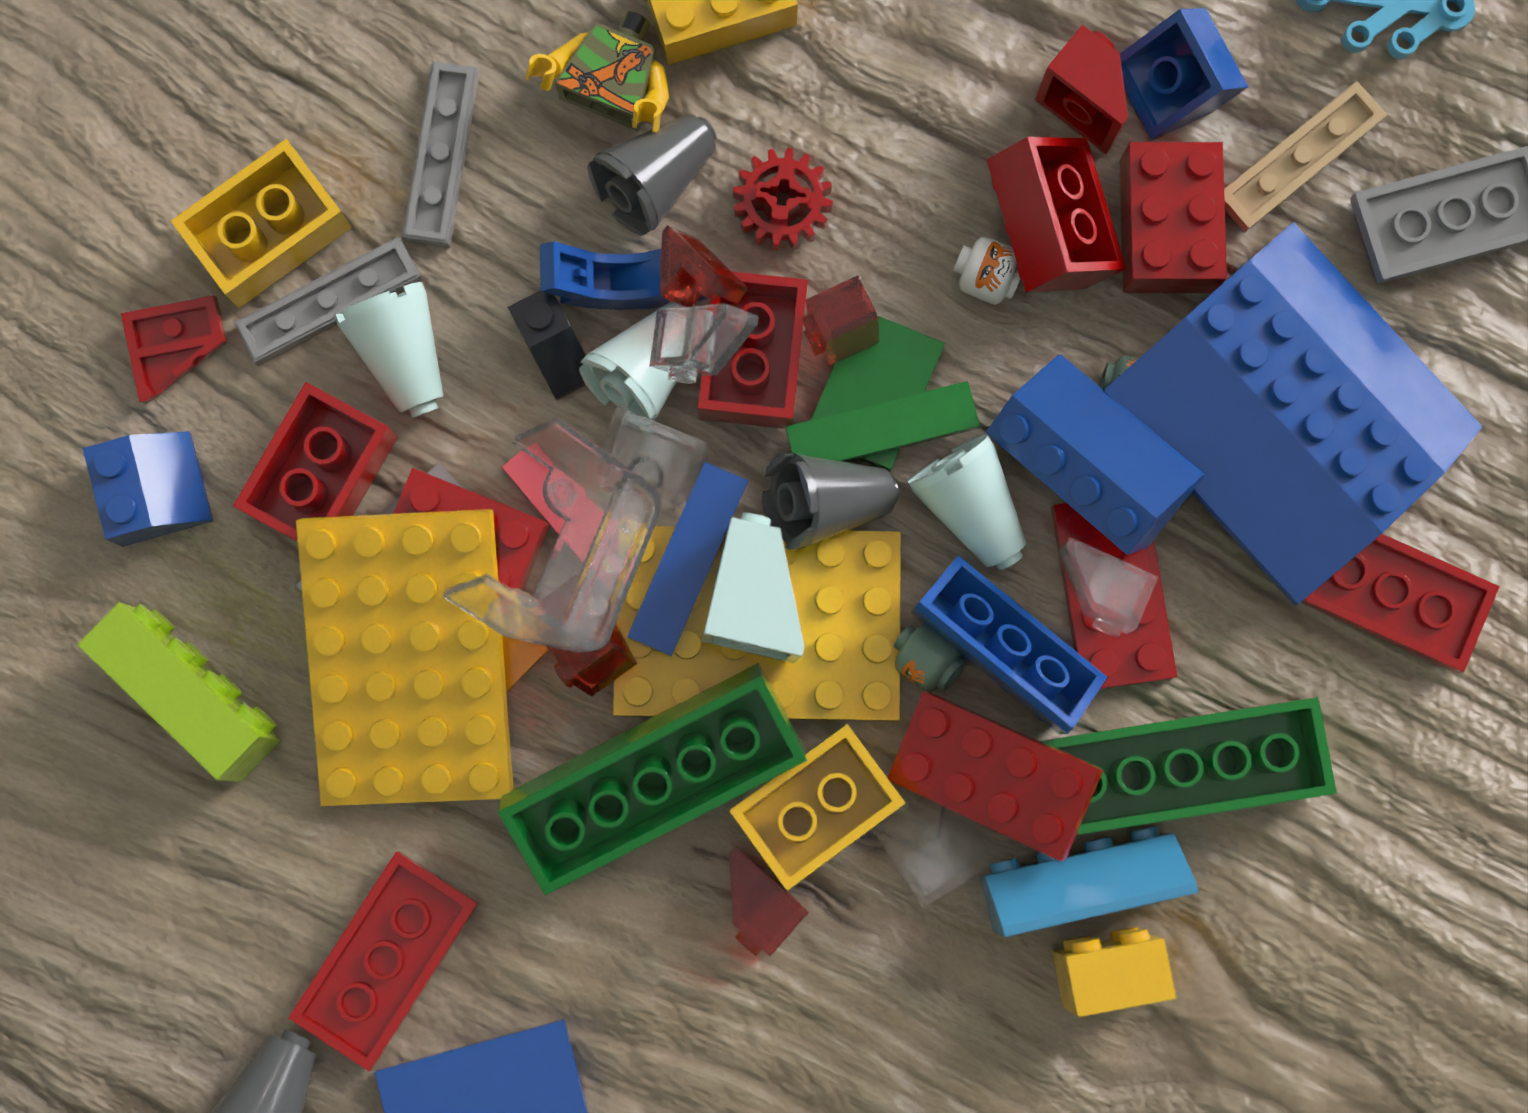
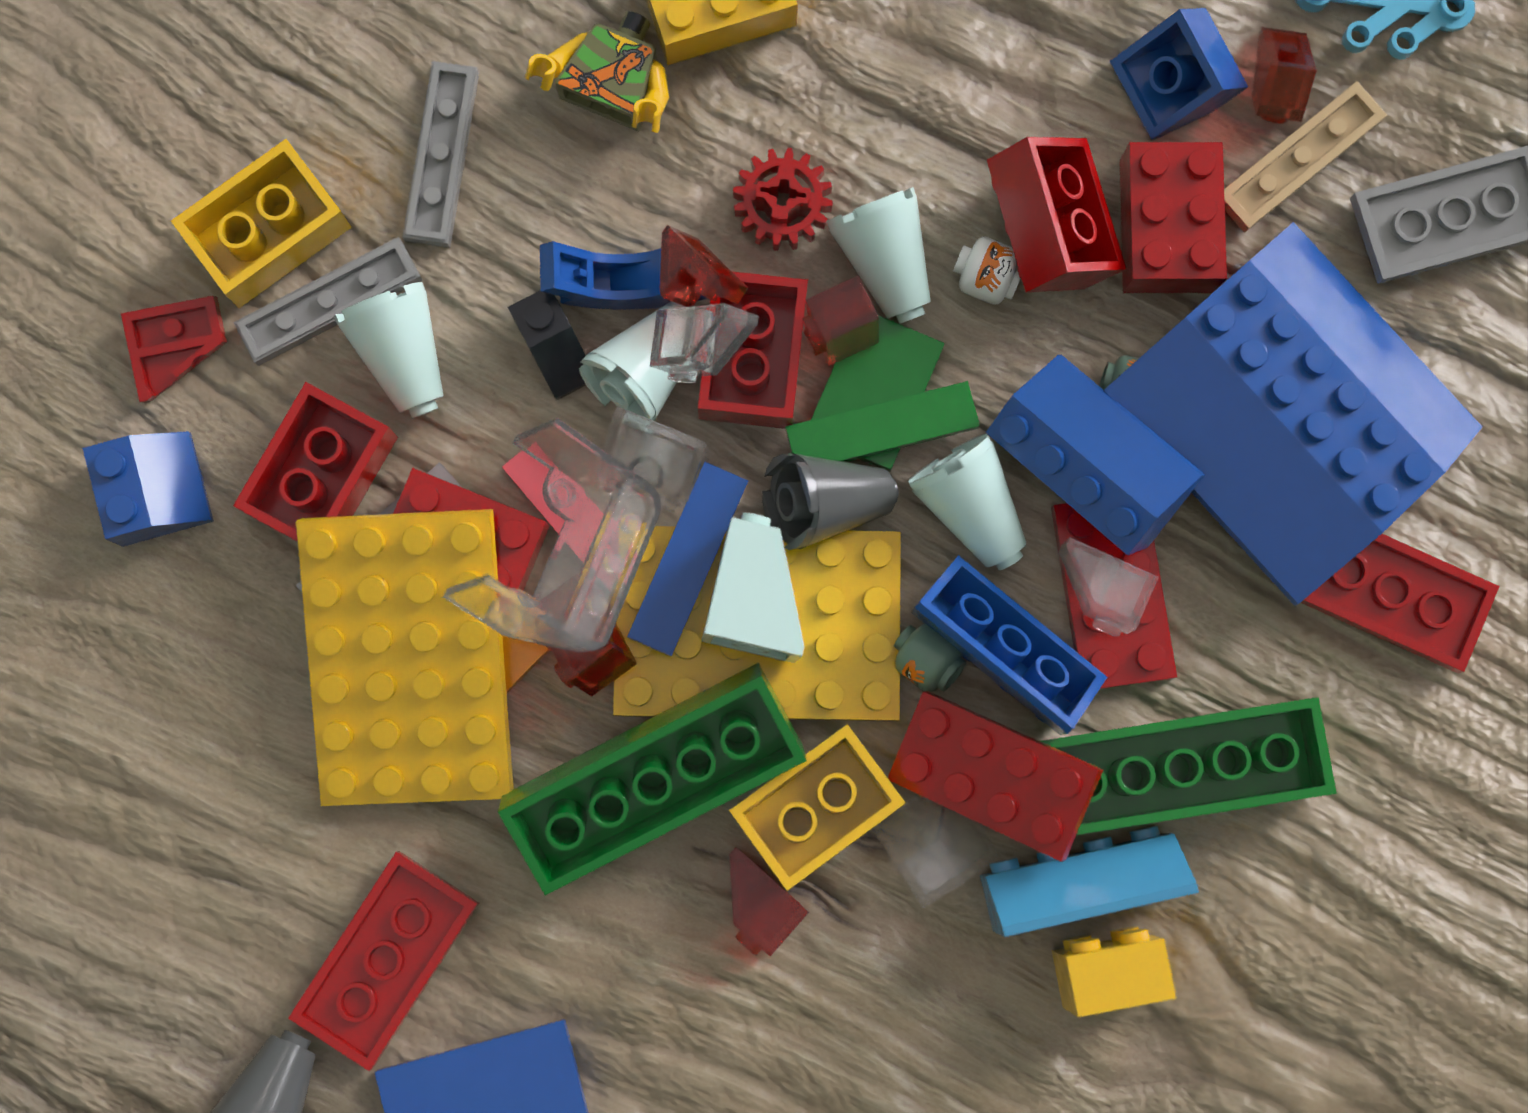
(180, 691): lime brick -> none
(652, 170): dark grey cone -> none
(887, 252): none -> light aqua cone
(1087, 88): red slope -> none
(1282, 75): none -> clear red slope

